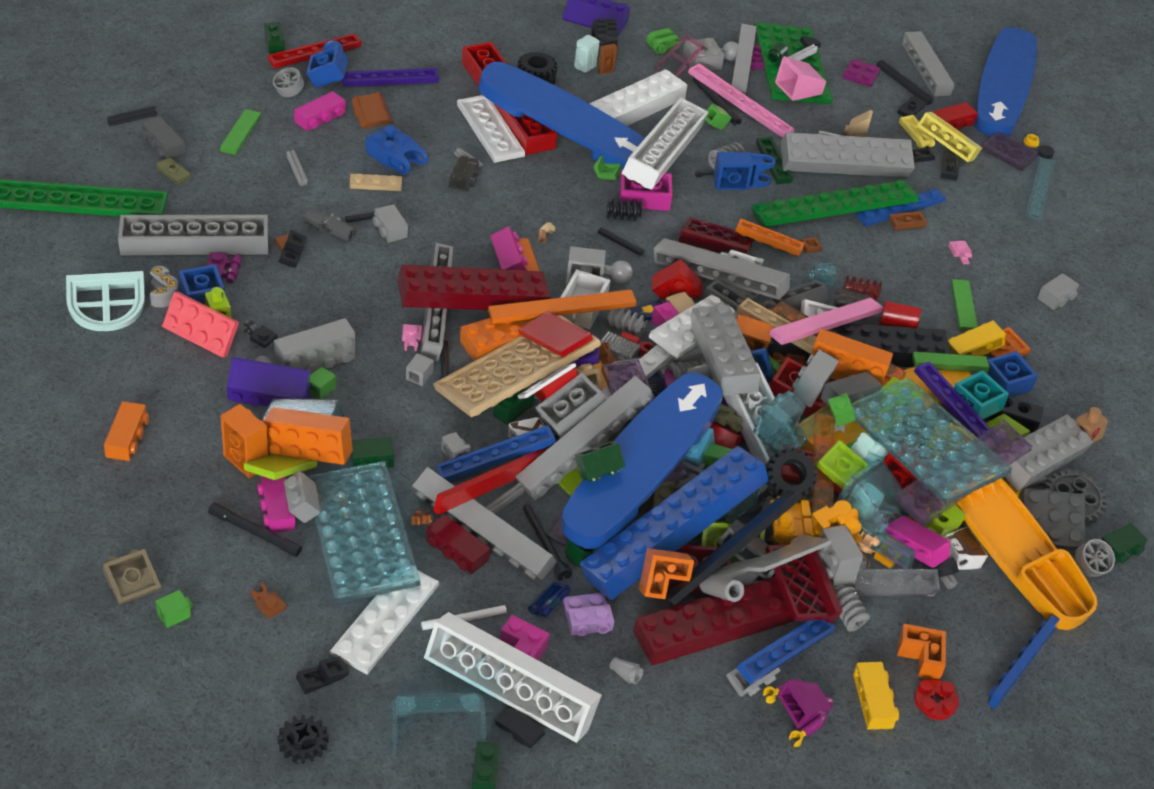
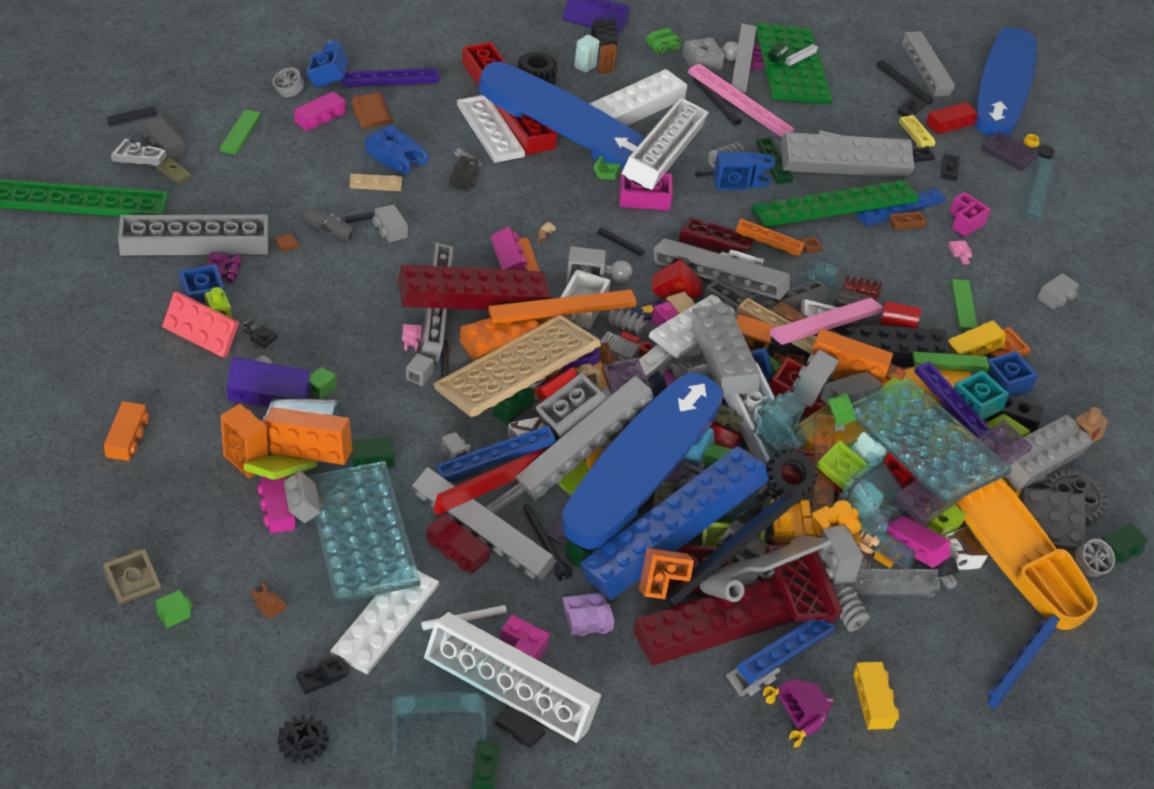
(104, 282): light aqua window -> none
(137, 154): none -> light grey wing
(165, 286): light grey animal -> none
(274, 37): dark green brick -> none
(283, 543): black piece -> none
(292, 249): black slope -> none
(297, 168): light grey axle -> none
(304, 52): red plate -> none
(317, 347): light grey brick -> none
(421, 517): dark orange plate -> none
(547, 380): white window -> none
(549, 599): clear blue tile -> none
(555, 334): red tile -> none
(600, 461): dark green brick -> none
(624, 209): black piece -> none
(627, 670): light grey cone -> none
(686, 62): clear pink window -> none
(717, 116): bright green brick -> none
(799, 79): bright pink slope -> none
(807, 41): black tile -> none
(859, 125): tan slope -> none
(861, 72): magenta plate -> none
(926, 646): orange brick -> none
(943, 690): red plate -> none
(949, 136): light yellow brick -> none
(969, 214): none -> dark pink brick

